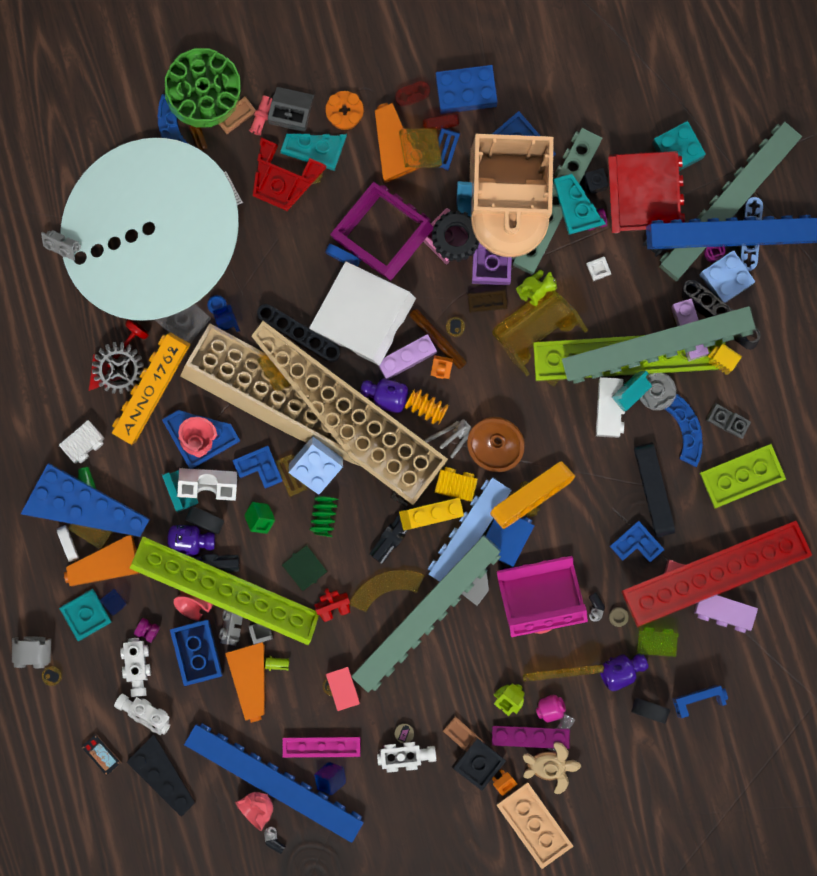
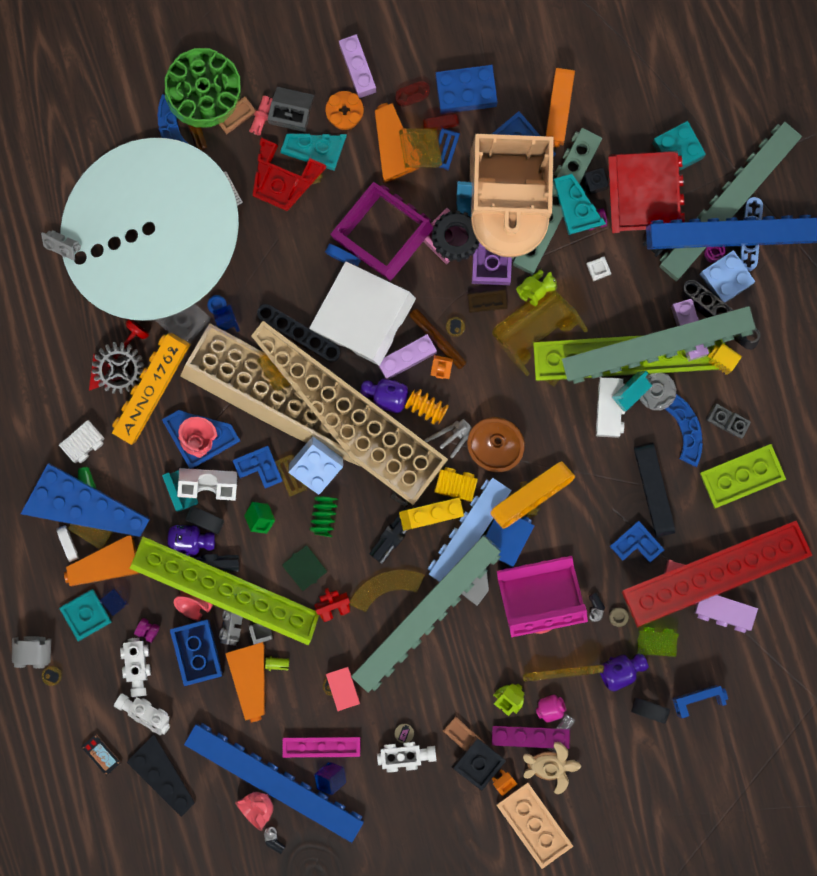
(357, 66): none -> lavender brick
(559, 105): none -> orange slope

